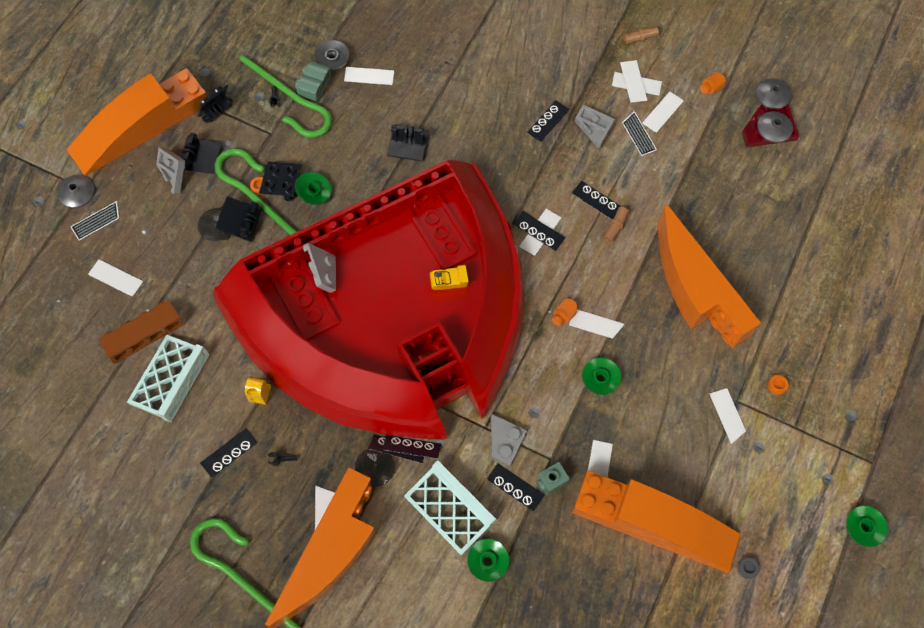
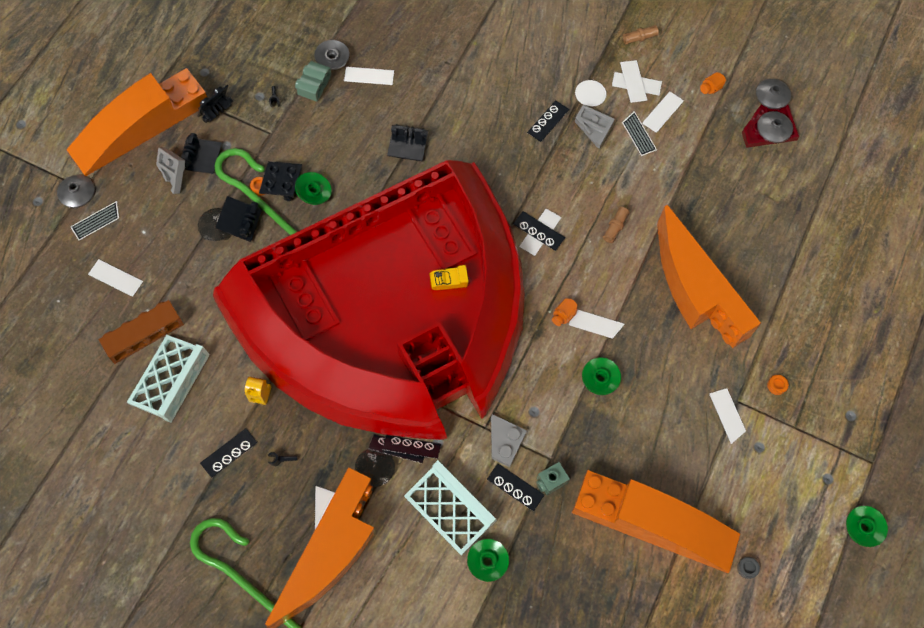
(288, 120): bright green piece -> none
(323, 267): light grey wing -> none
(590, 93): none -> white sticker
(596, 200): black sticker -> none
(600, 457): white sticker -> none

